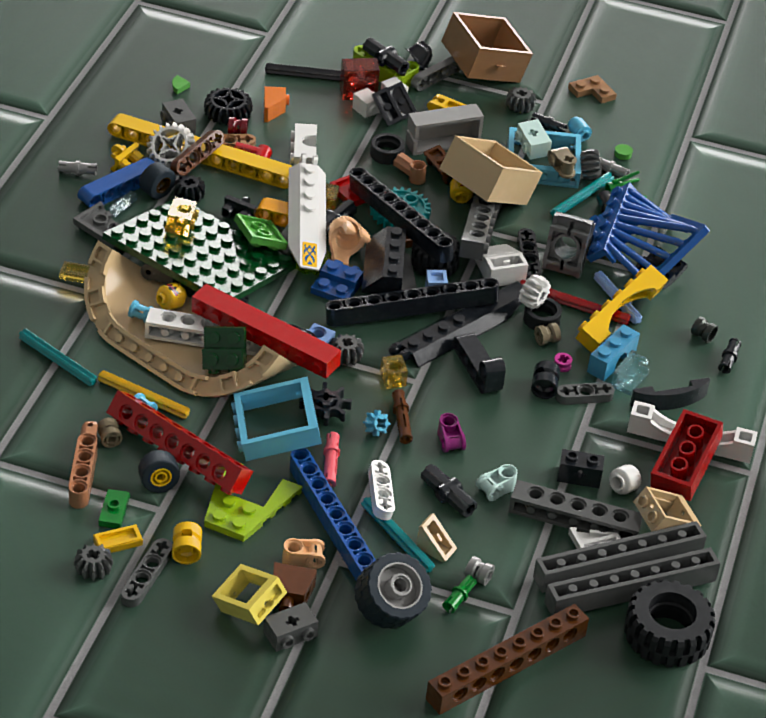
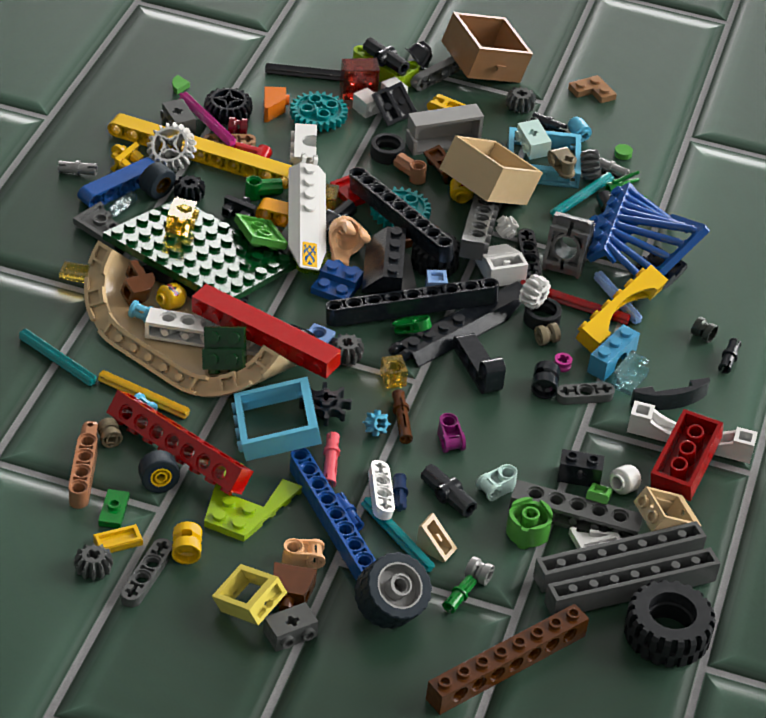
(137, 284): none -> reddish brown brick
(195, 149): reddish brown beam -> none
(208, 119): none -> dark pink axle
(257, 187): none -> green piece
(319, 110): none -> teal gear
(351, 511): none -> blue pin
(400, 491): none -> dark blue axle
(412, 324): none -> green piece
(507, 226): none -> white gear
(529, 522): none -> bright green brick
(599, 493): none -> bright green tile

